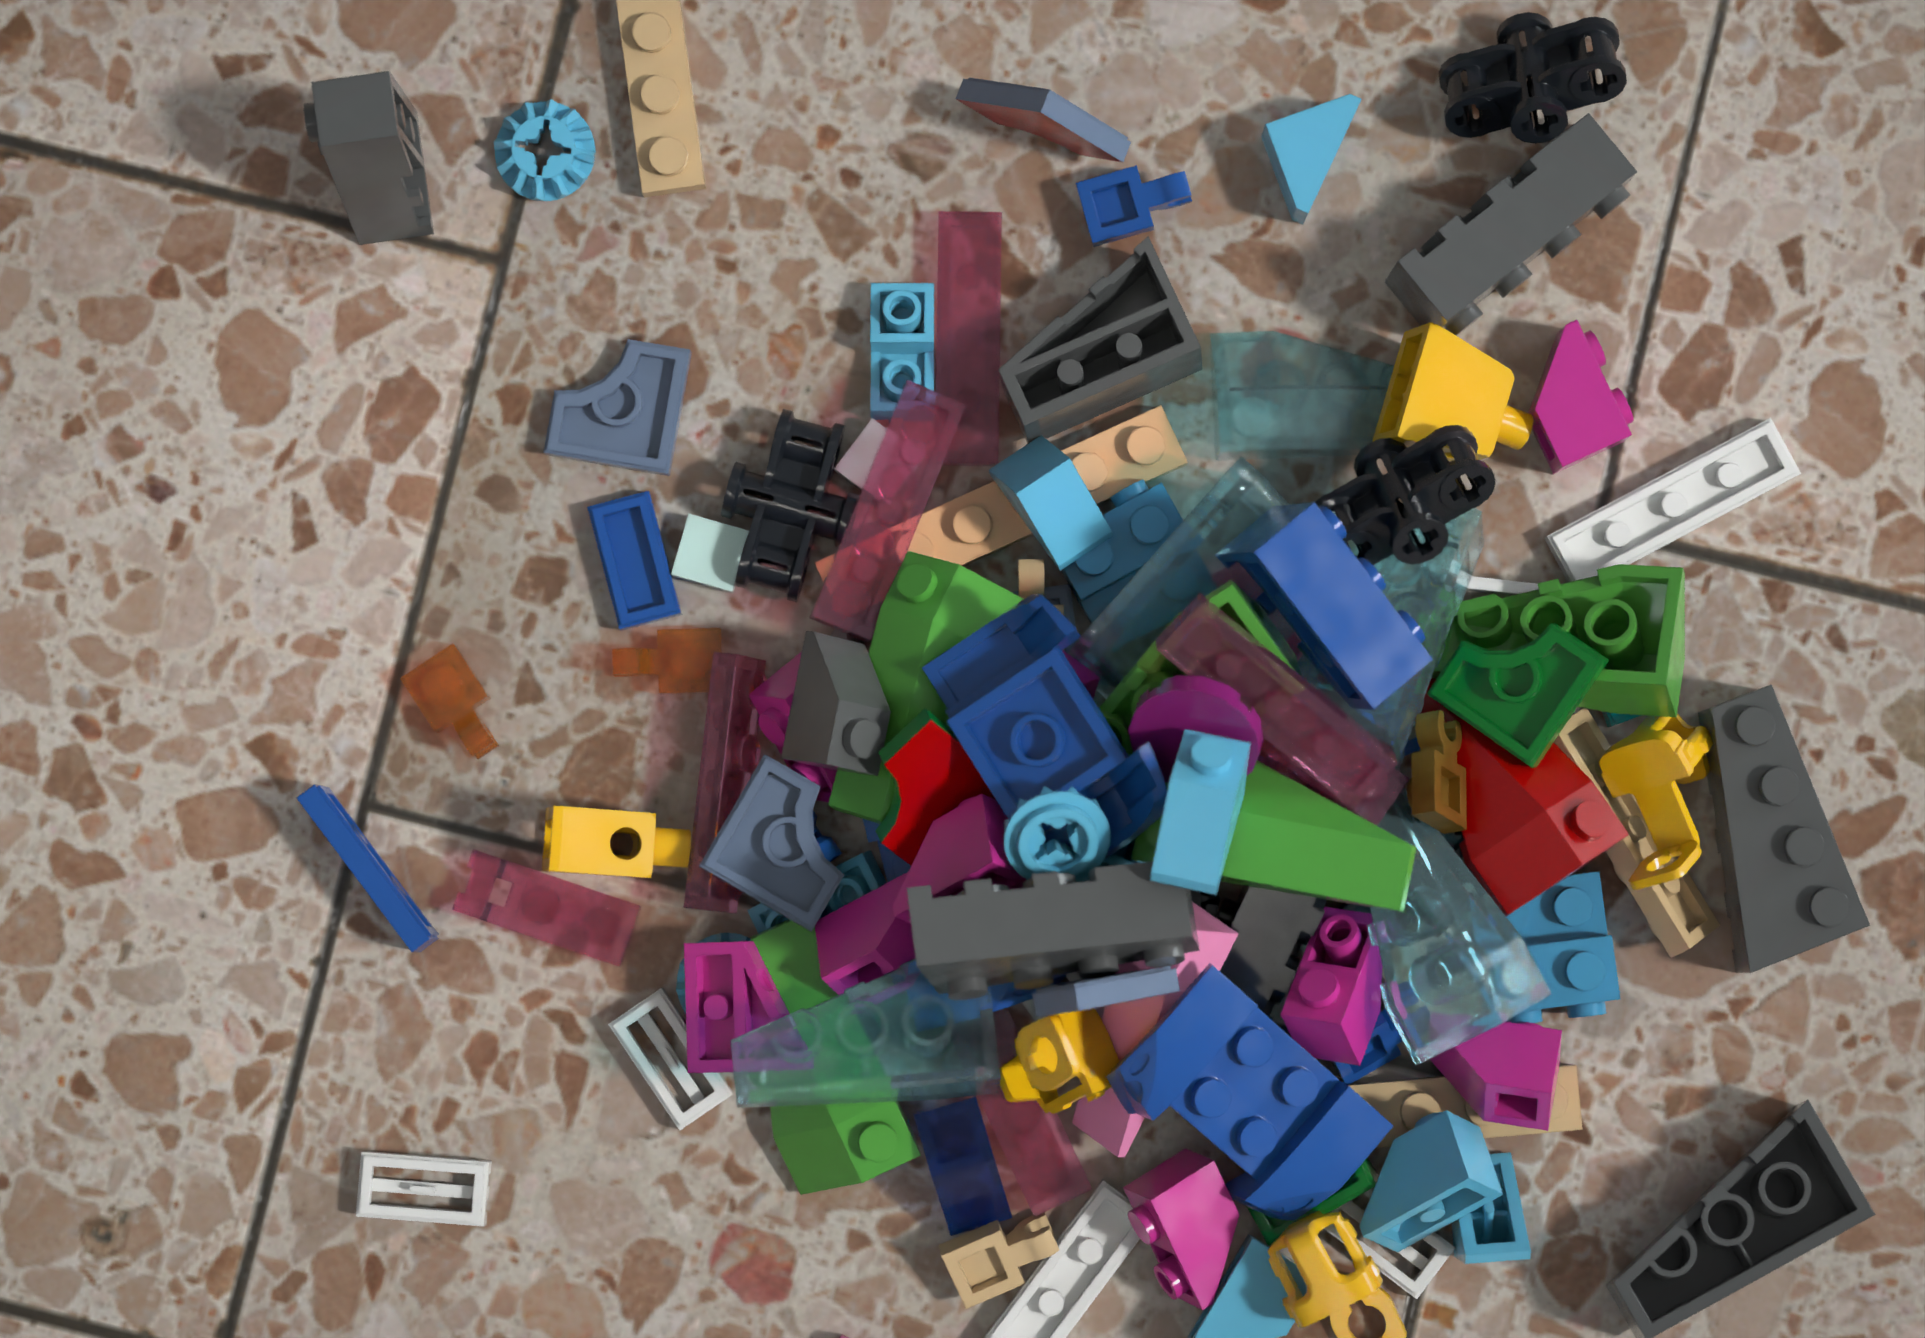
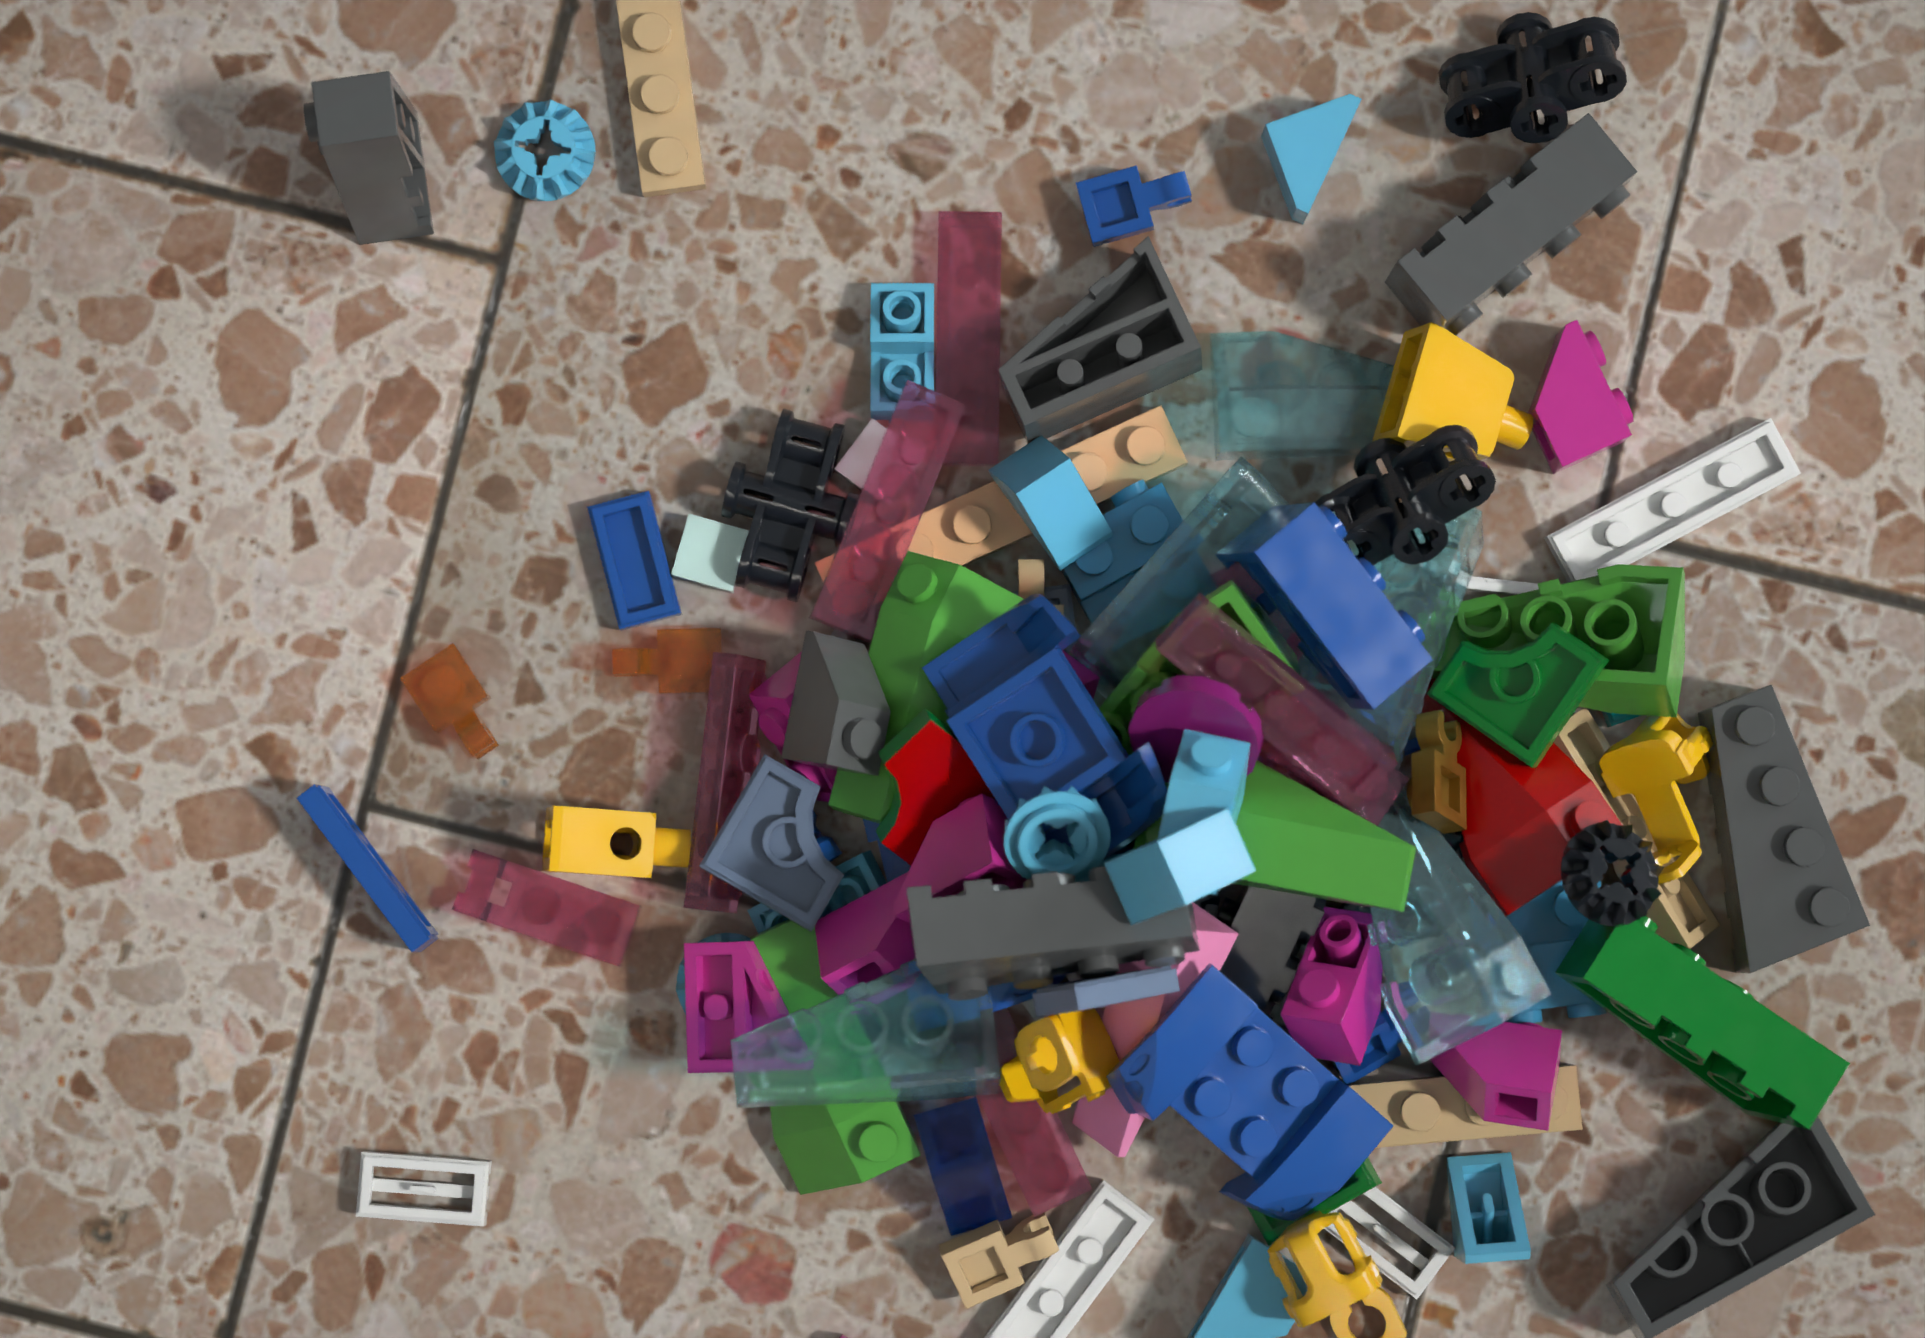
(626, 416): sand blue tile -> none
(641, 1014): white tile -> none
(1044, 115): sand blue tile -> none
(1180, 867): none -> medium azure slope
(1187, 1222): dark pink slope -> none
(1429, 1181): medium azure slope -> none
(1585, 864): none -> black gear
(1703, 1021): none -> green wedge

